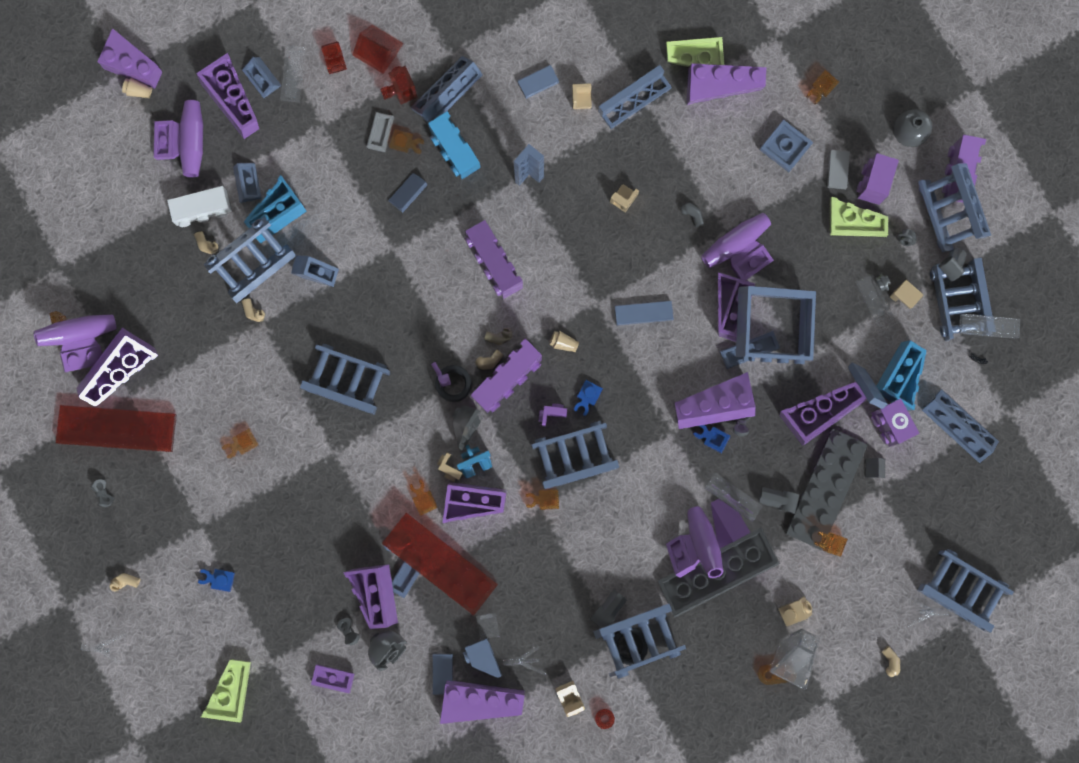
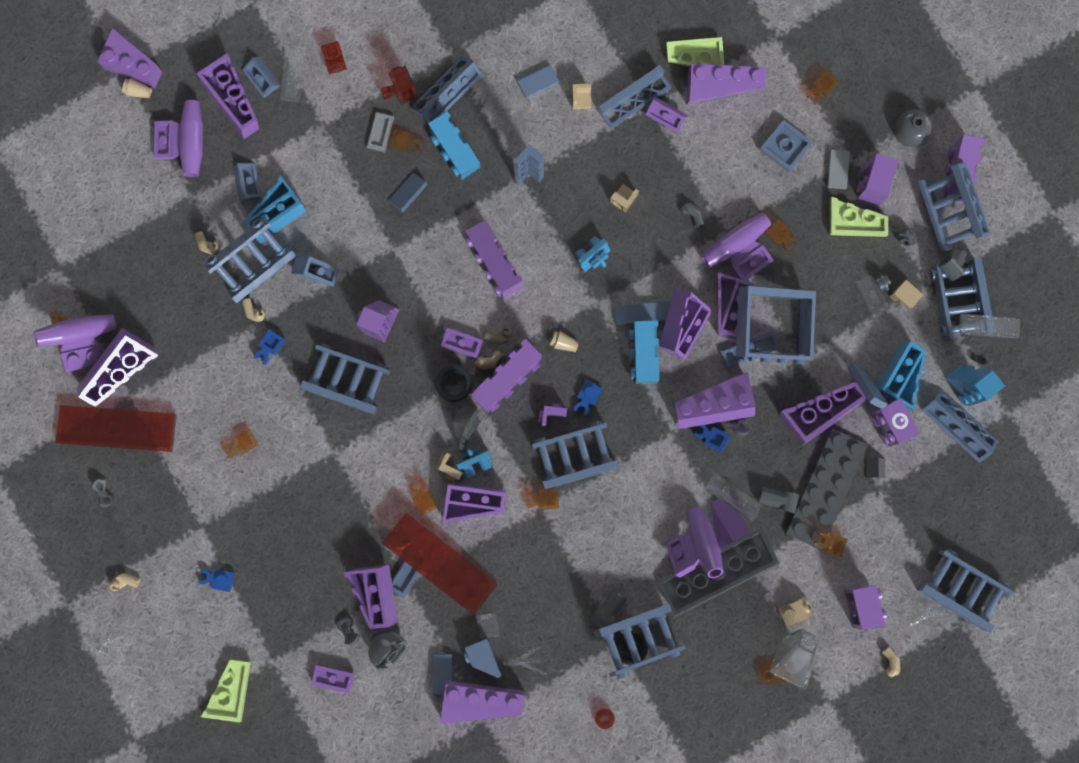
(199, 206): white brick -> none
(270, 344): none -> blue plate
(376, 48): clear red slope -> none
(377, 319): none -> medium lavender wedge
(443, 379): medium lavender hand -> none
(462, 343): none -> medium lavender plate
(570, 699): tan bracket -> none
(595, 255): none -> dark azure hips
(644, 352): none -> dark azure wedge
(666, 114): none -> medium lavender plate
(683, 323): none -> medium lavender wedge
(779, 233): none -> clear orange plate
(865, 606): none -> medium lavender brick
(974, 385): none -> dark azure wedge

